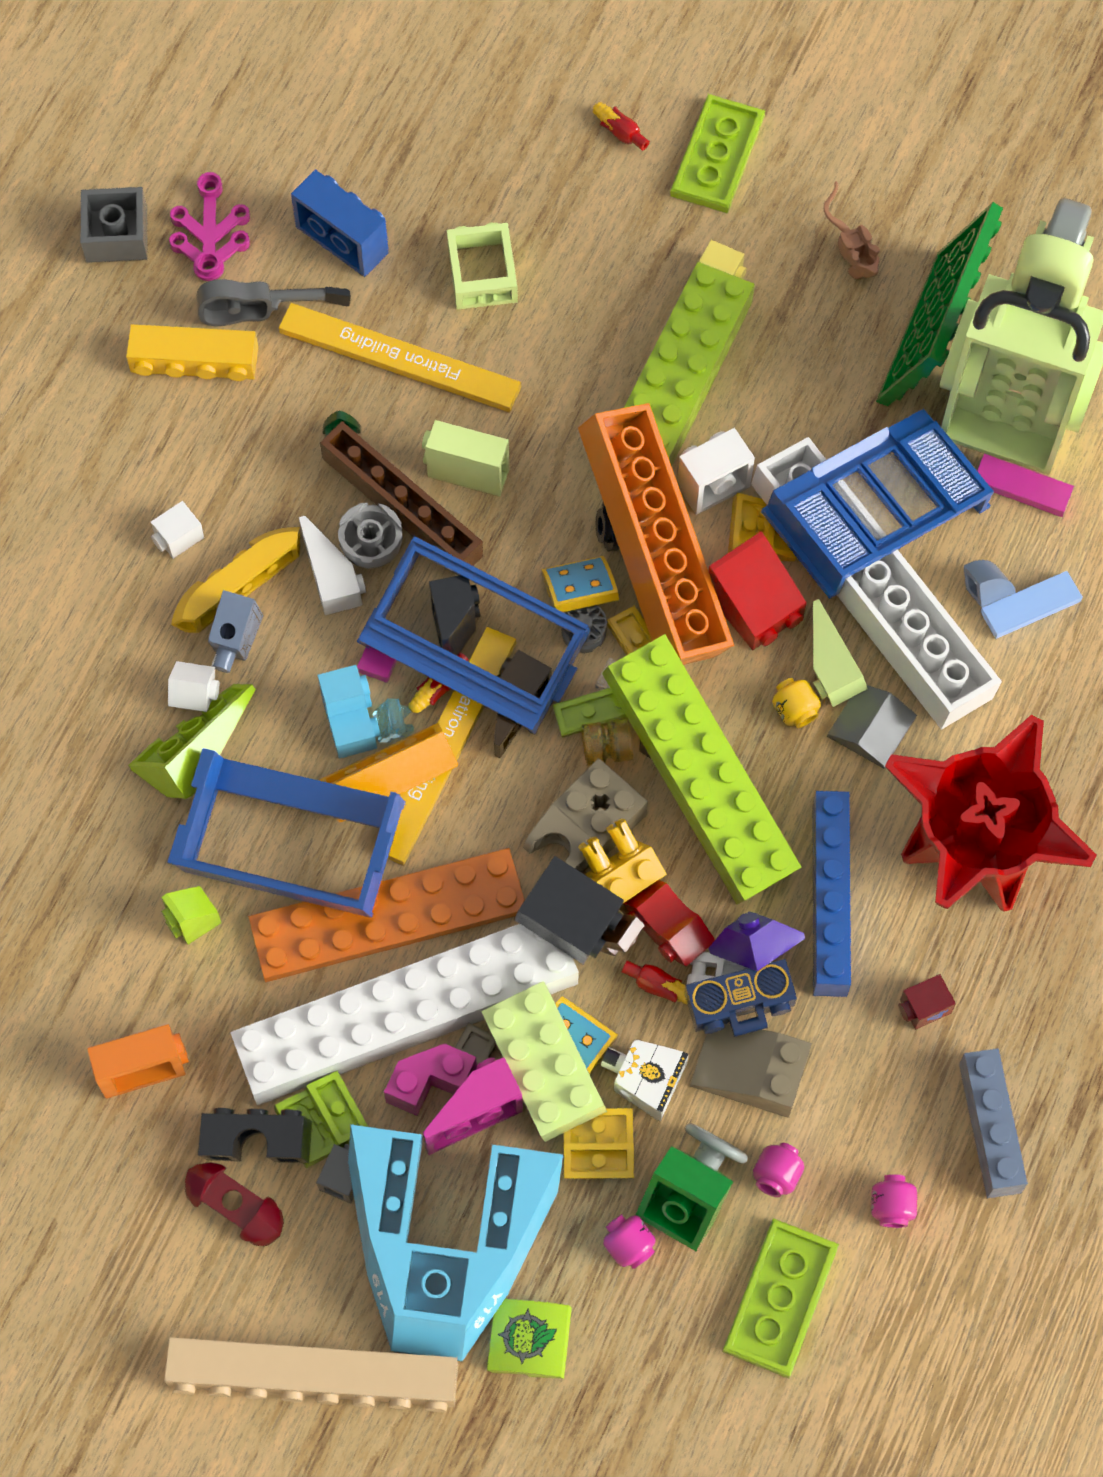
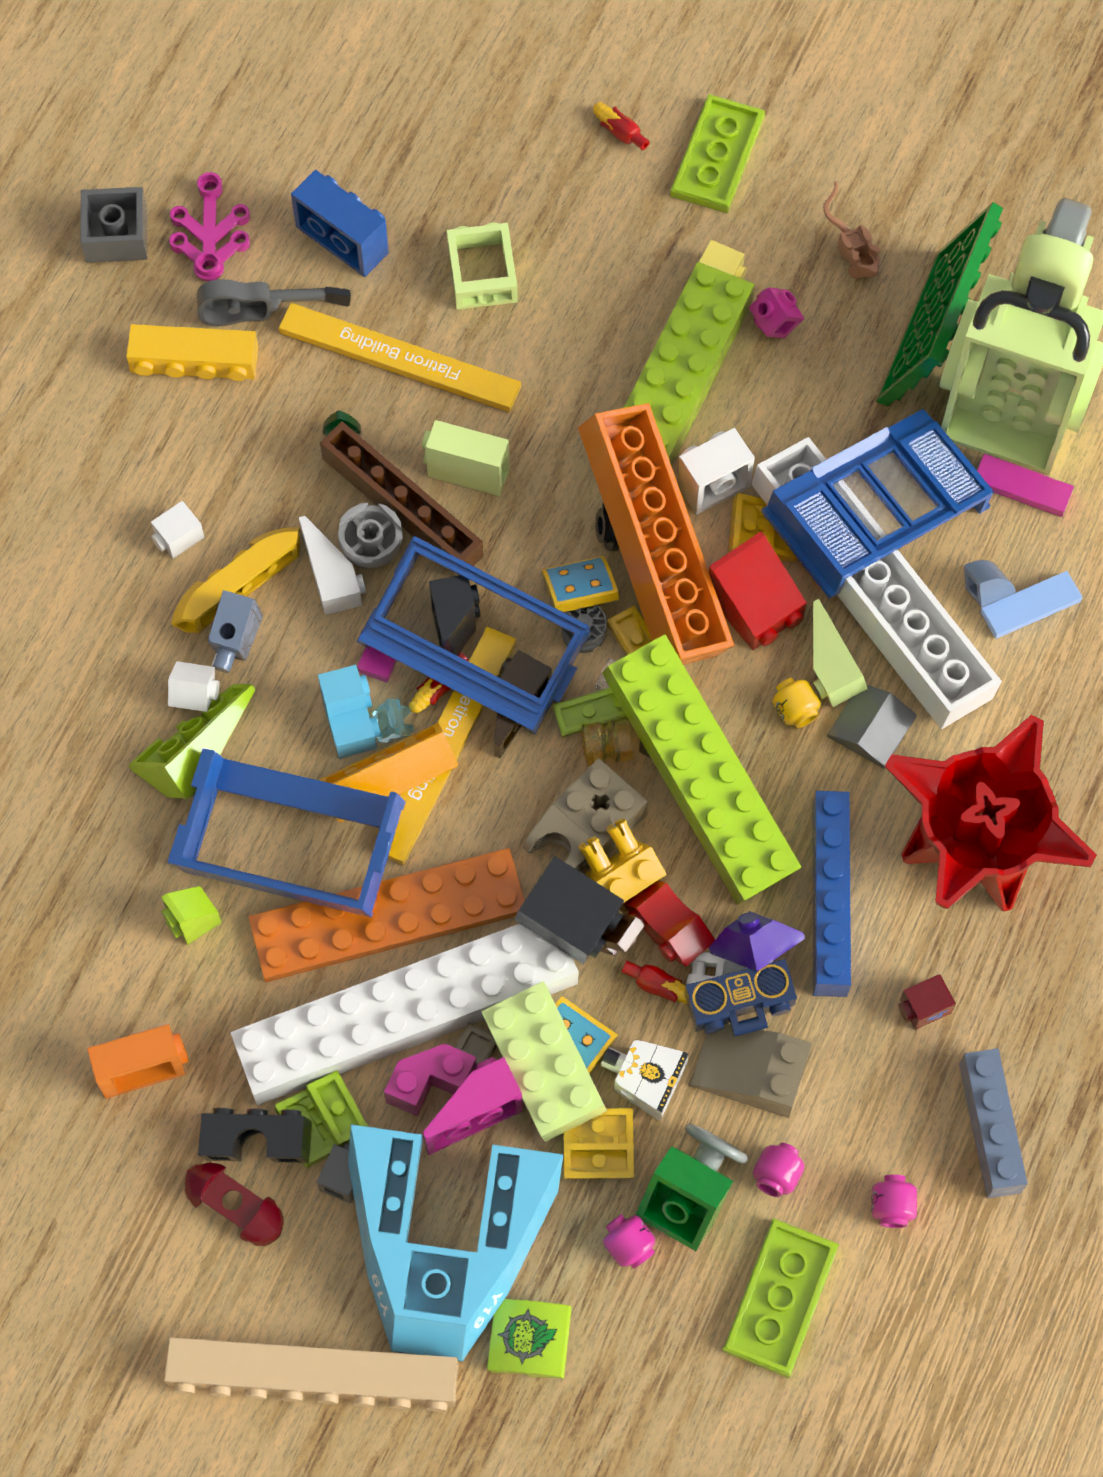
(776, 312): none -> dark pink brick

